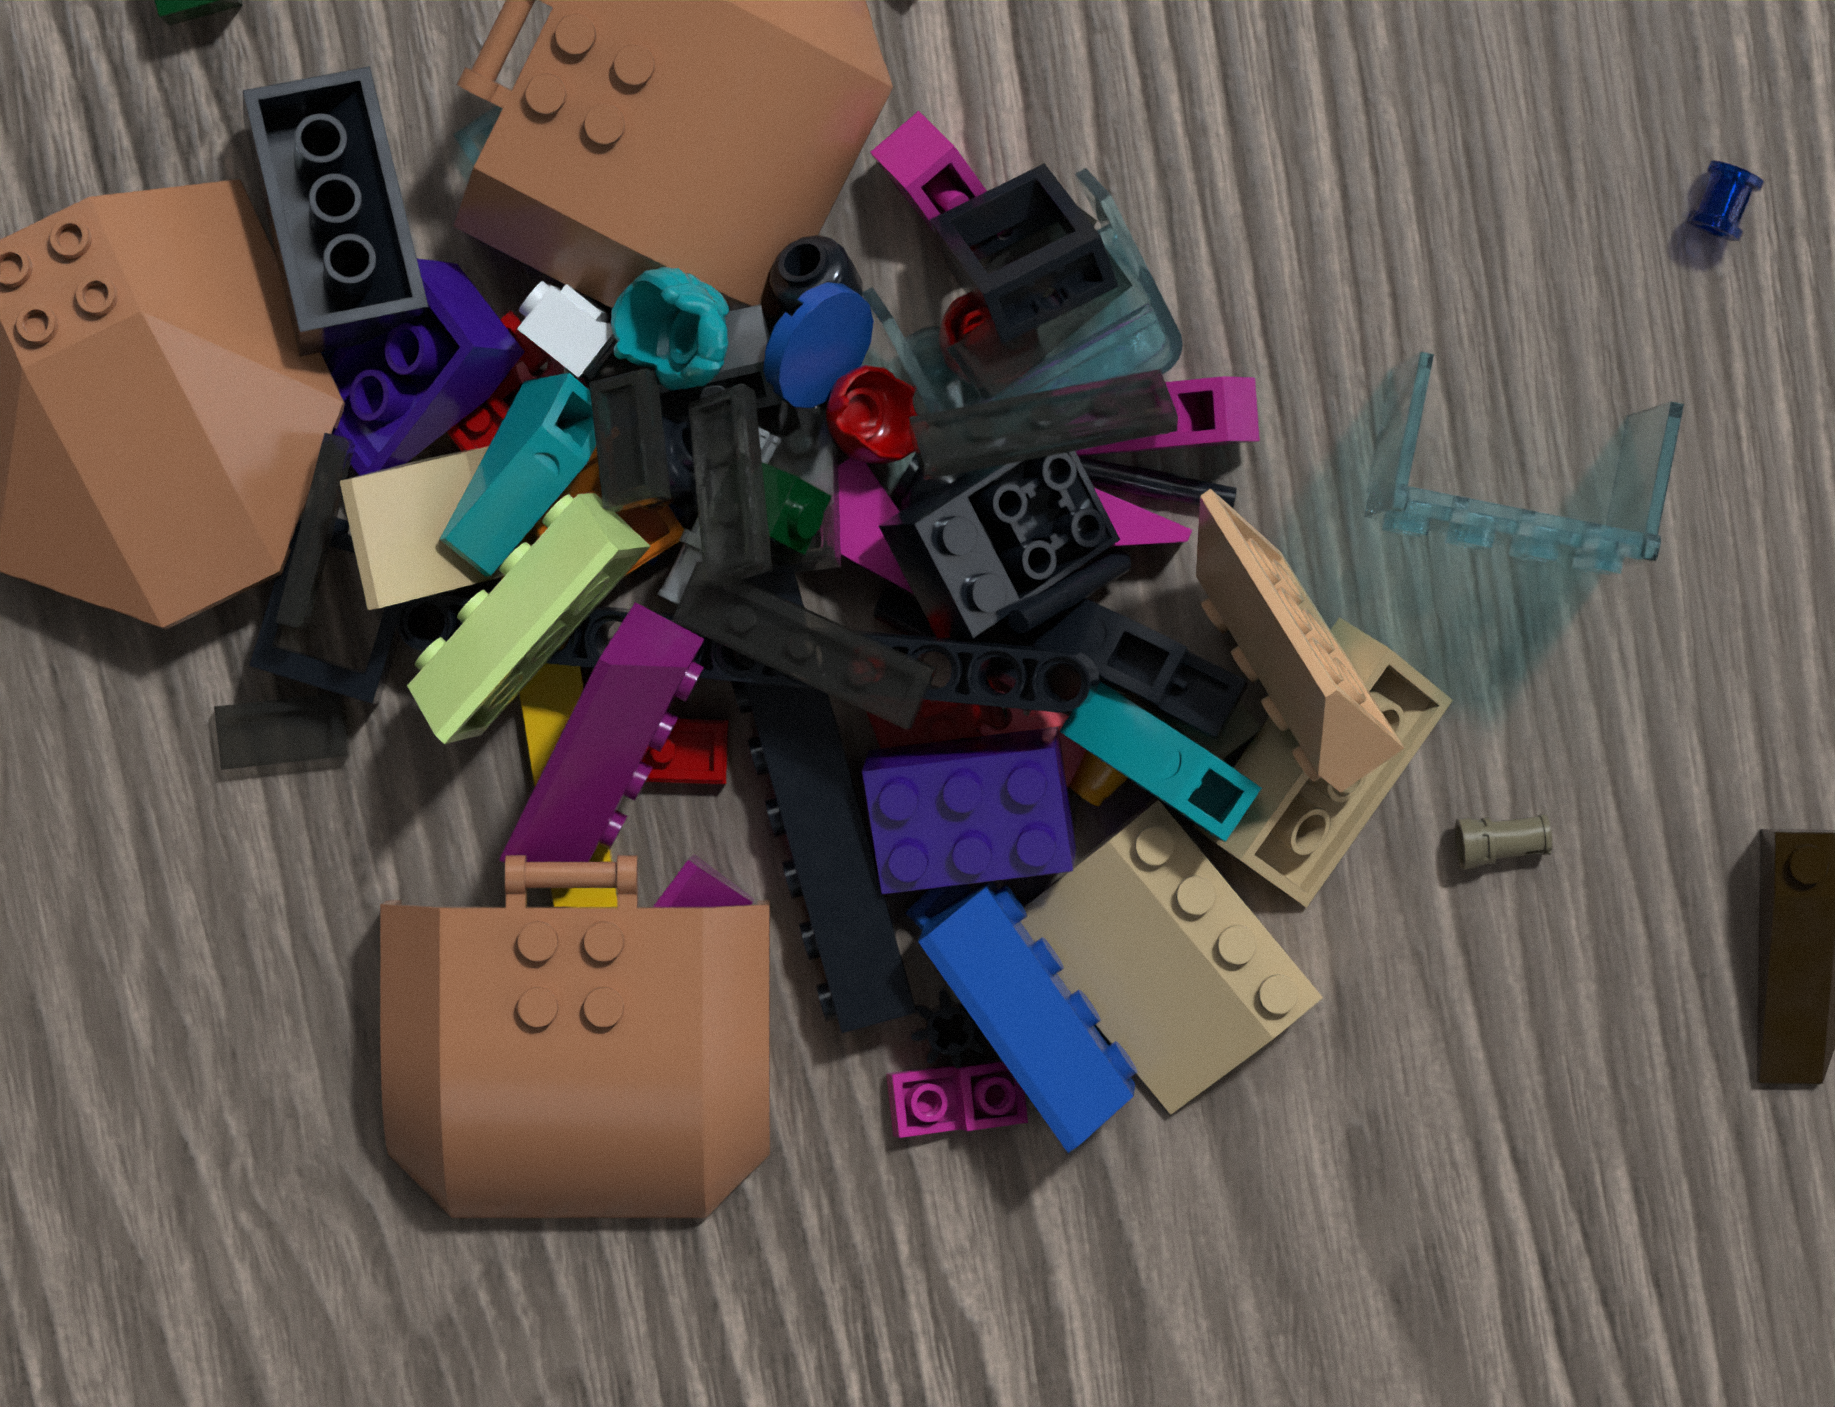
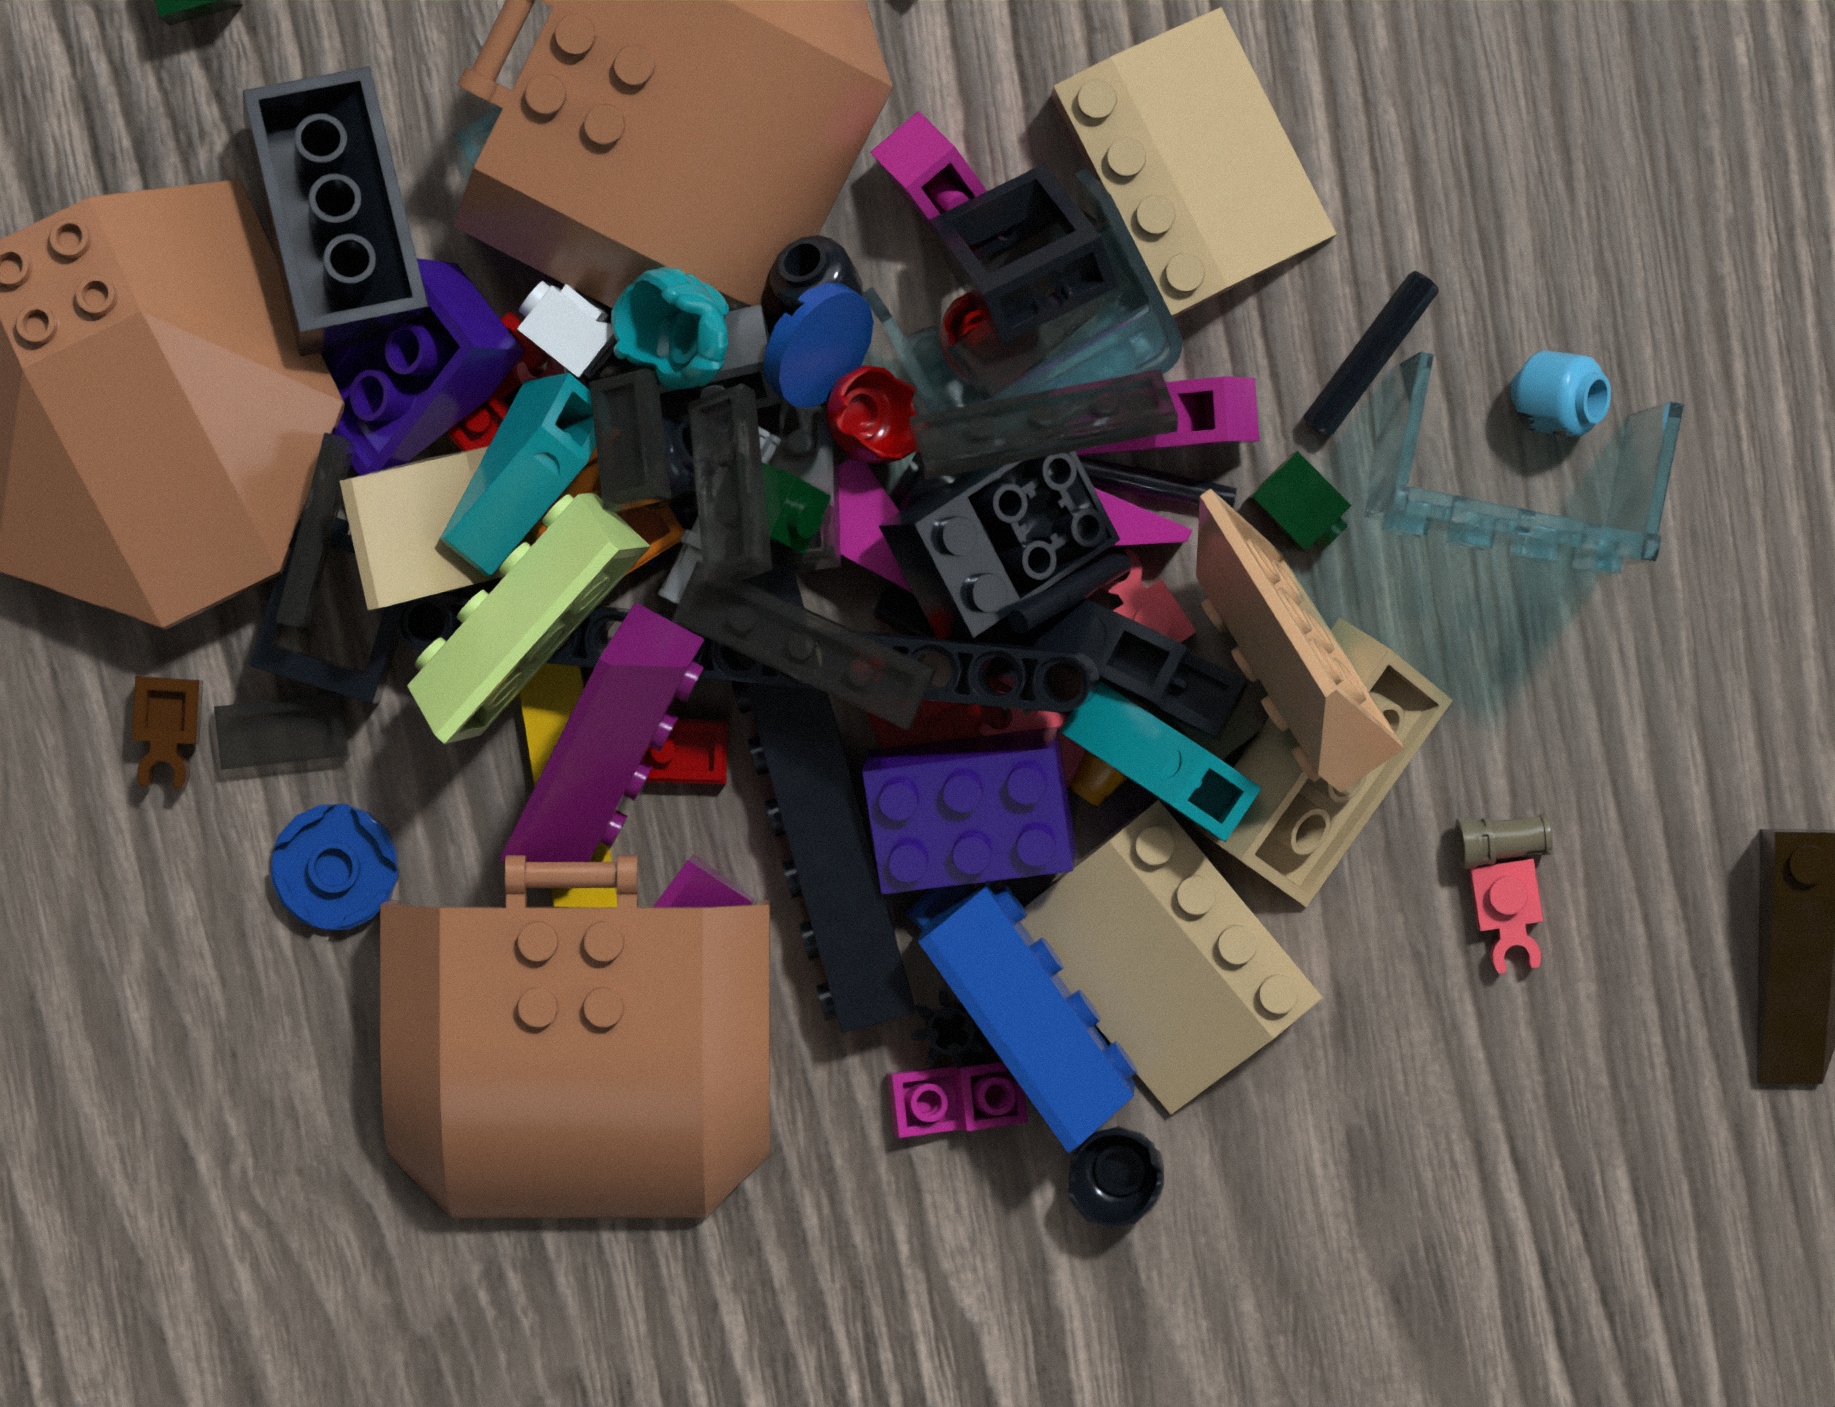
(166, 715): none -> reddish brown plate
(334, 866): none -> blue tile
(1115, 1177): none -> black hair
(1150, 606): none -> coral plate
(1193, 160): none -> tan slope
(1301, 504): none -> dark green brick
(1371, 353): none -> black axle
(1506, 900): none -> coral plate
(1561, 393): none -> medium azure head
(1725, 200): clear blue bush -> none

